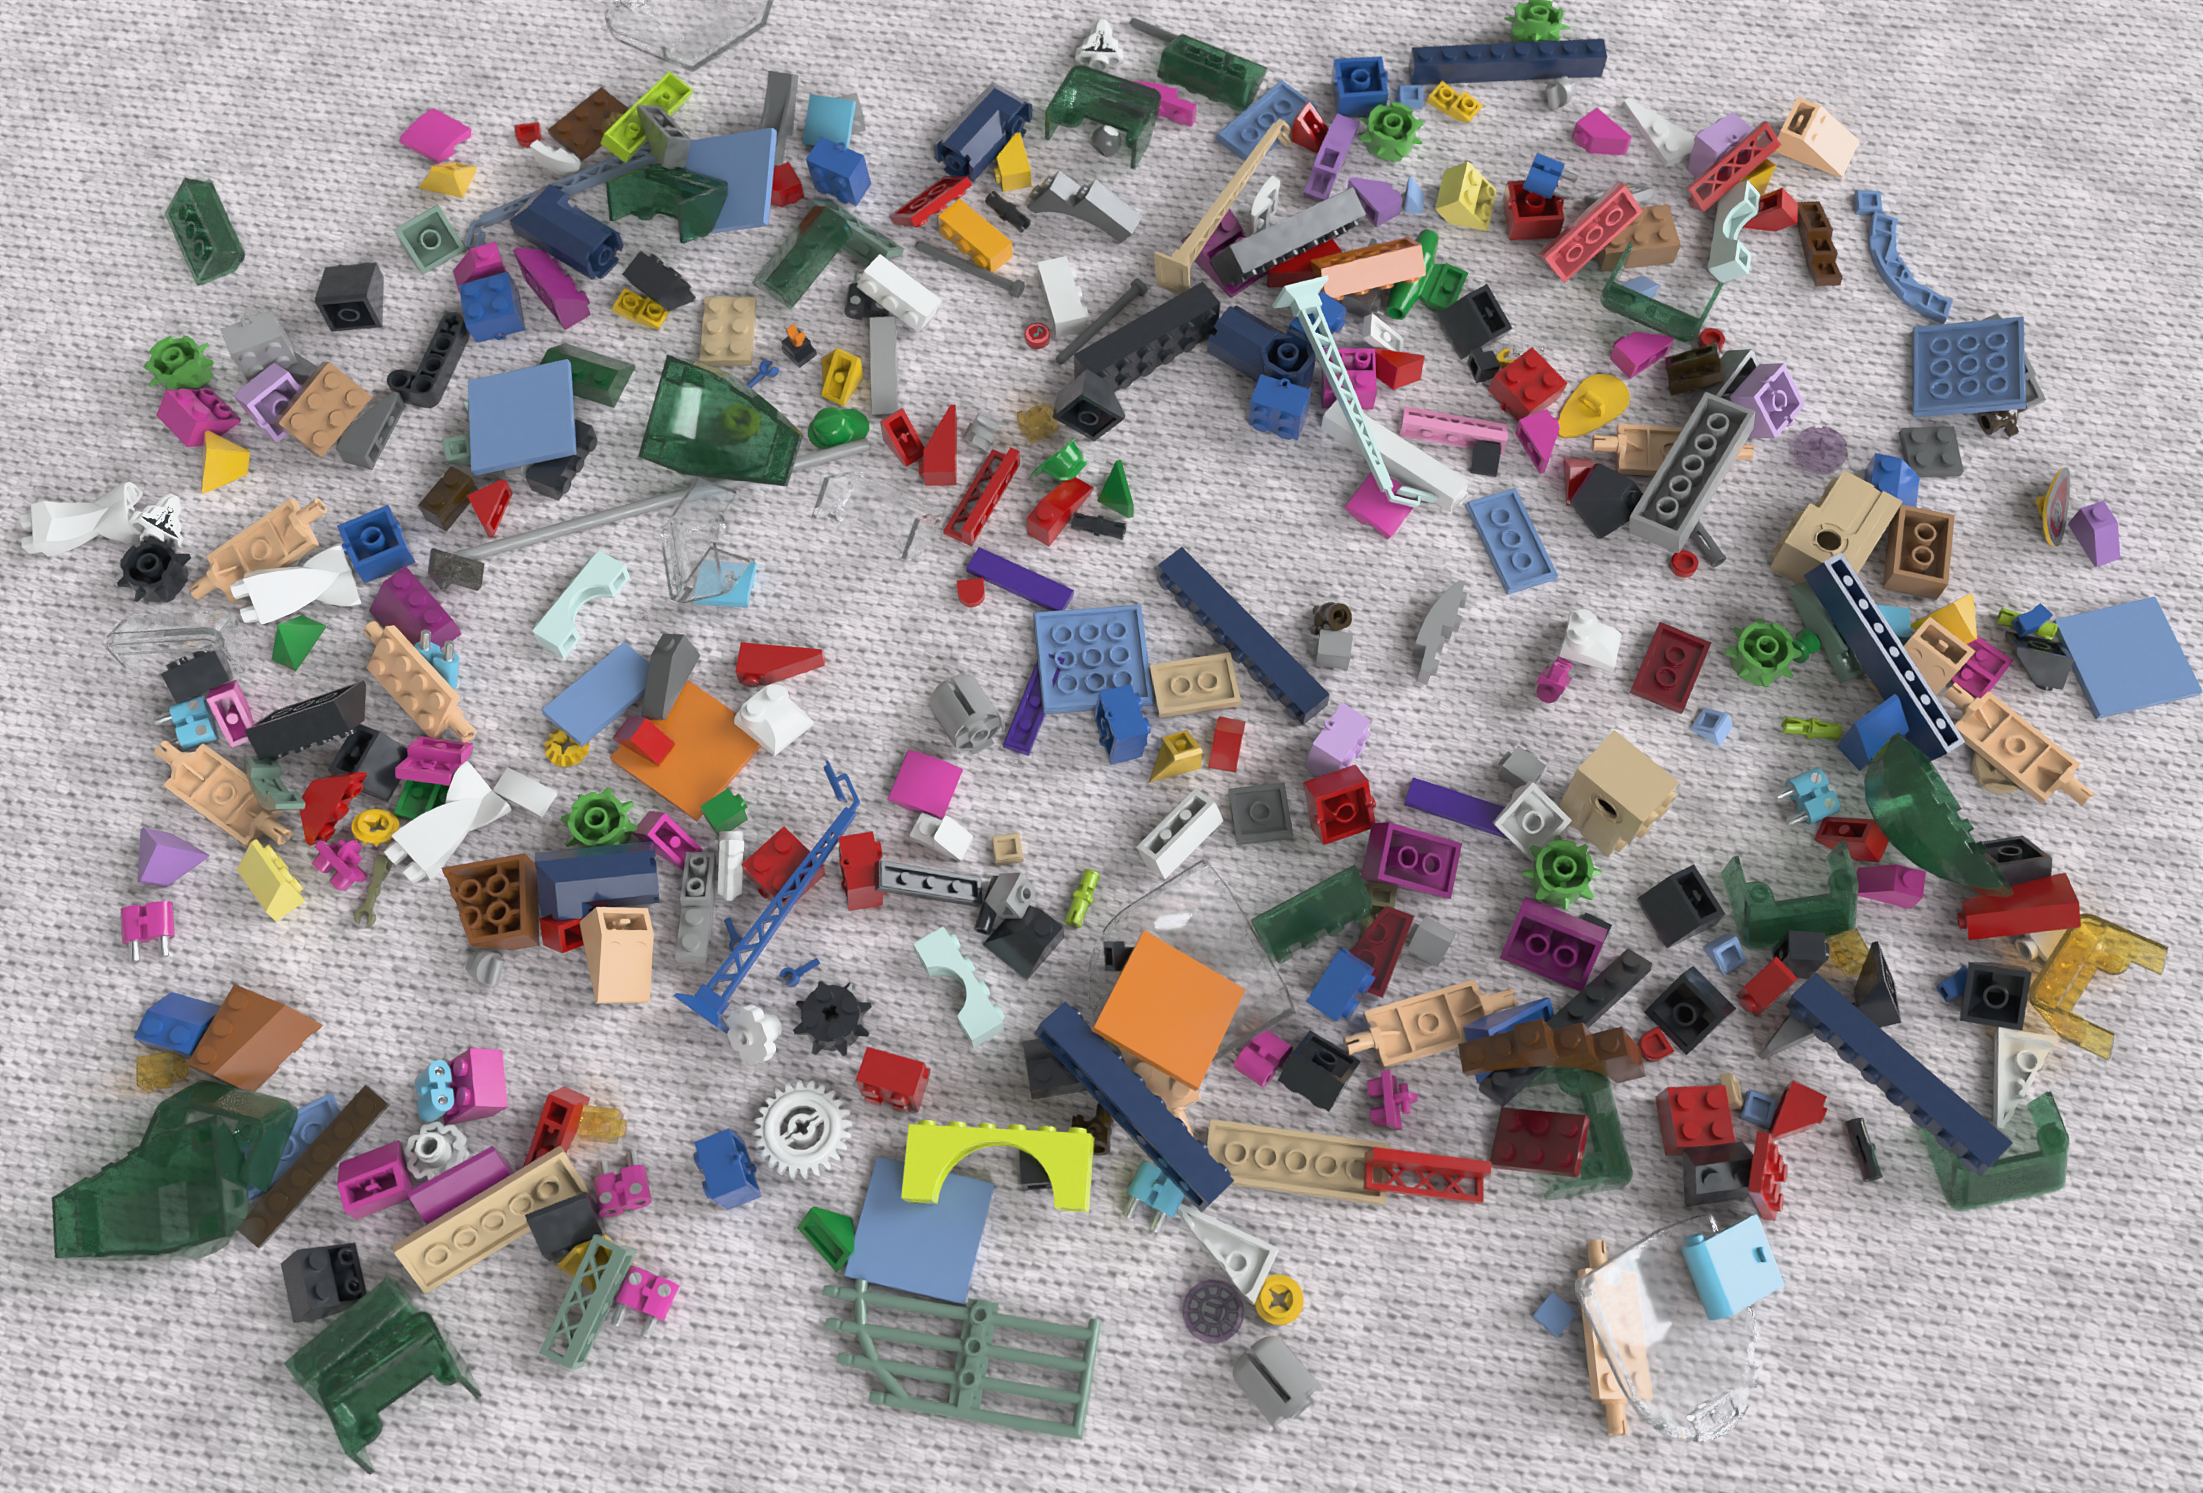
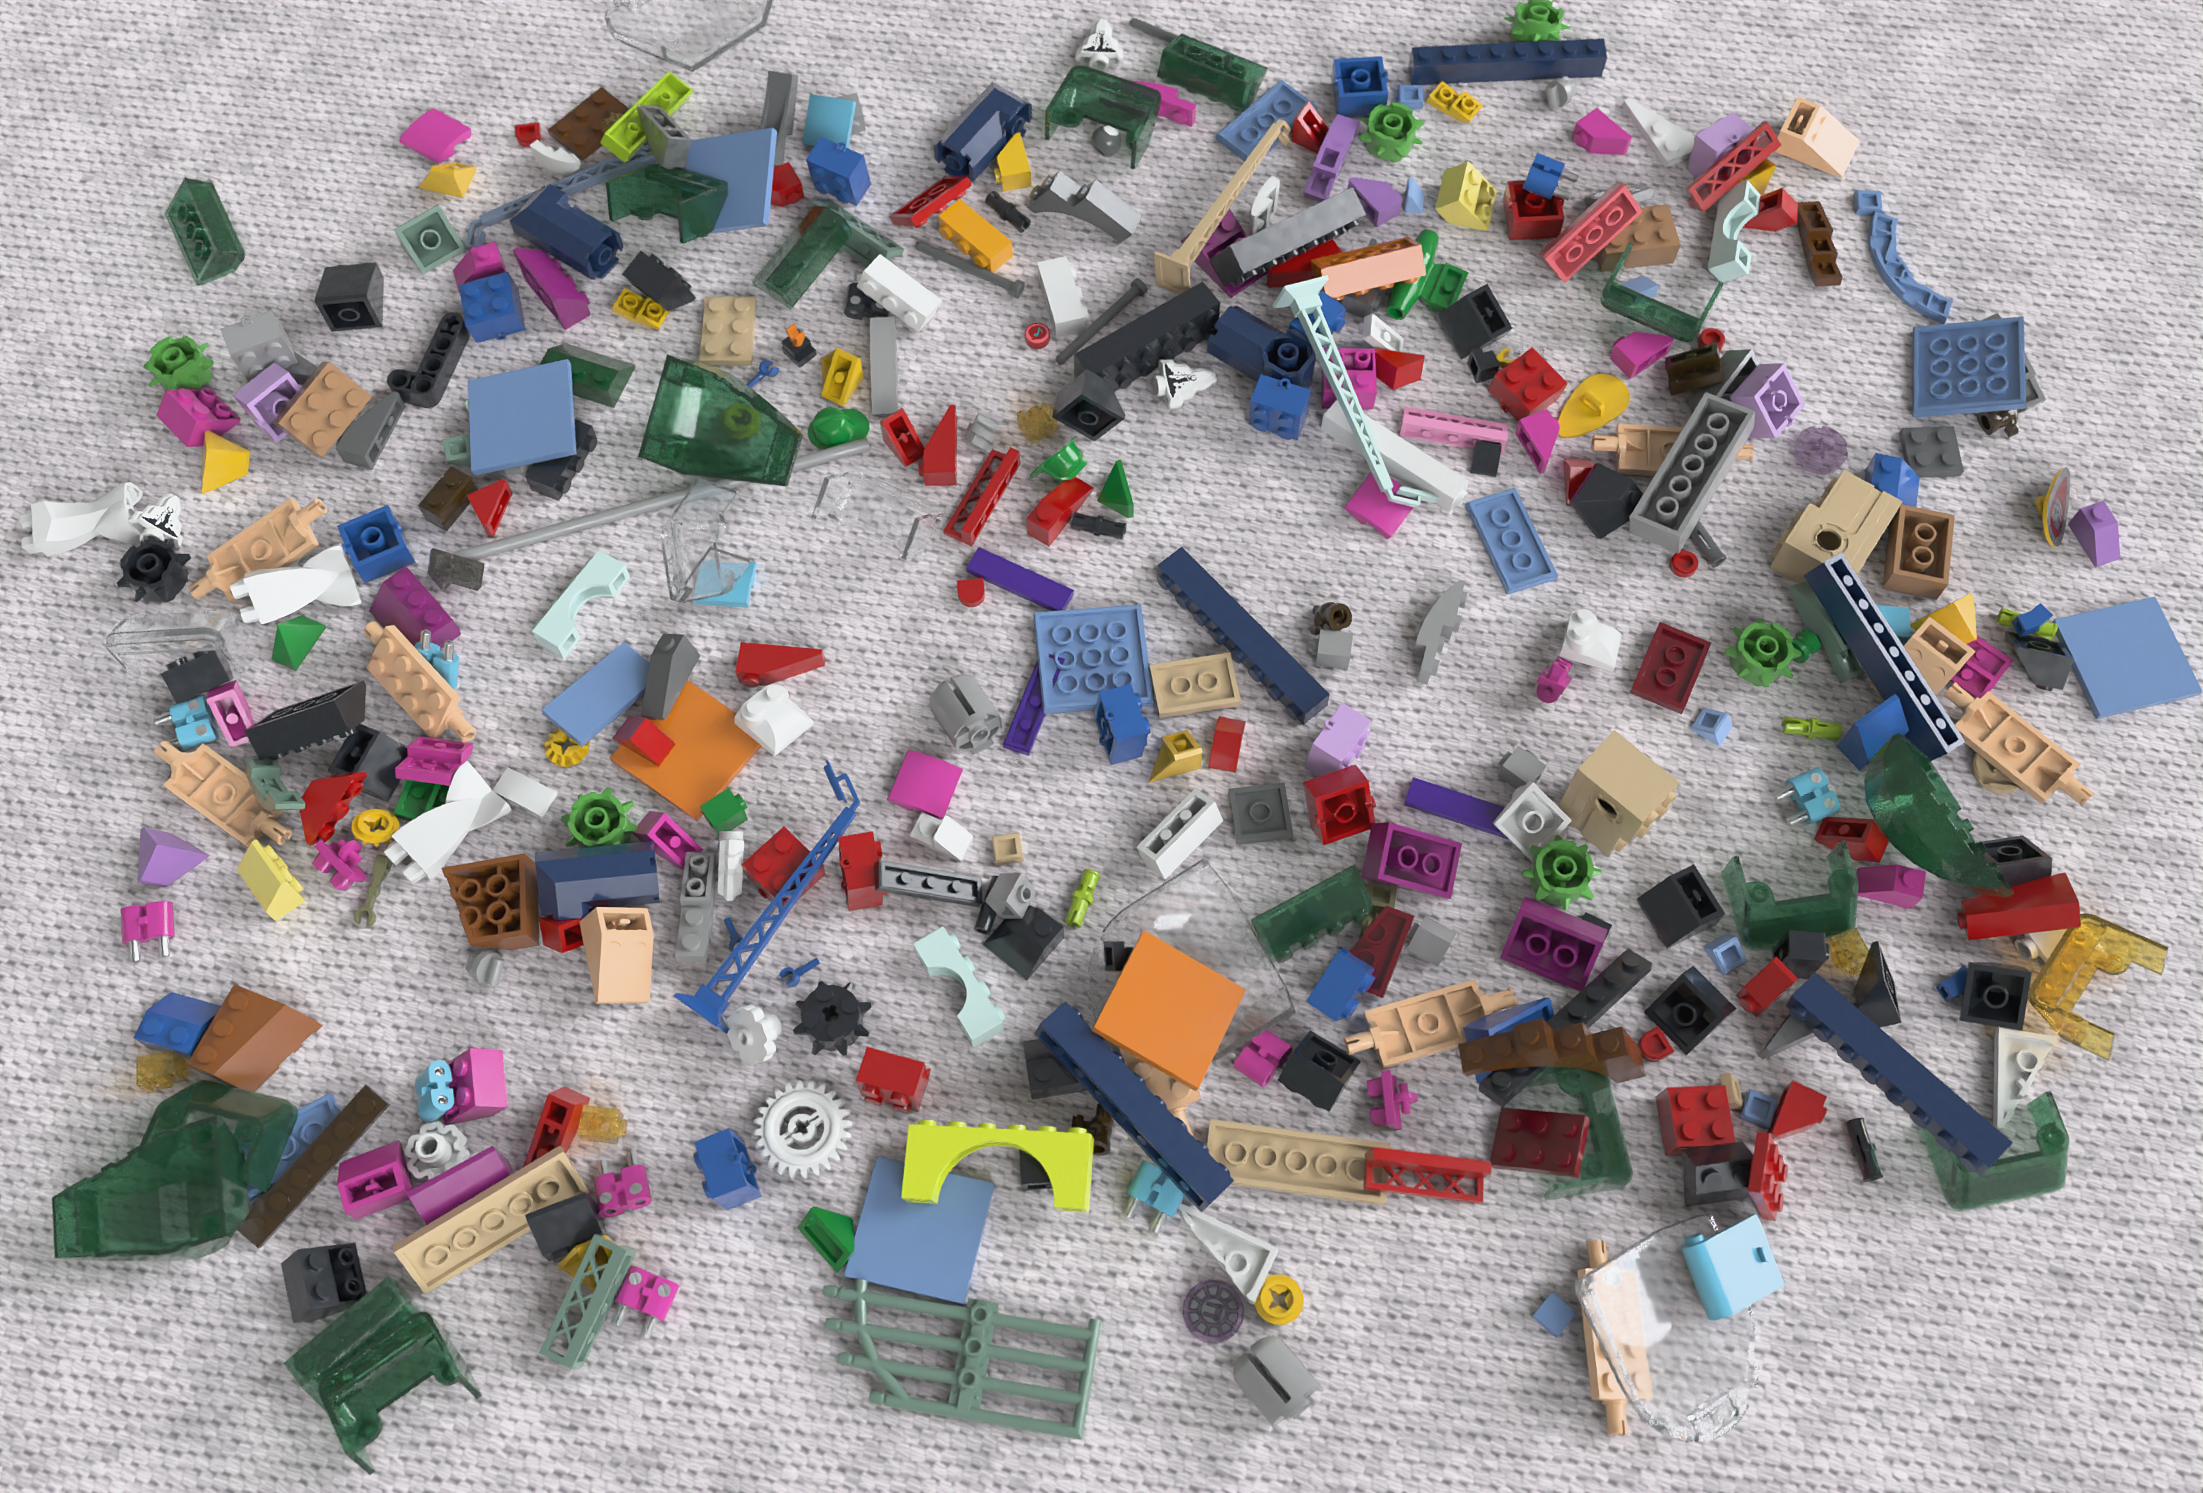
(1180, 382): none -> white rock

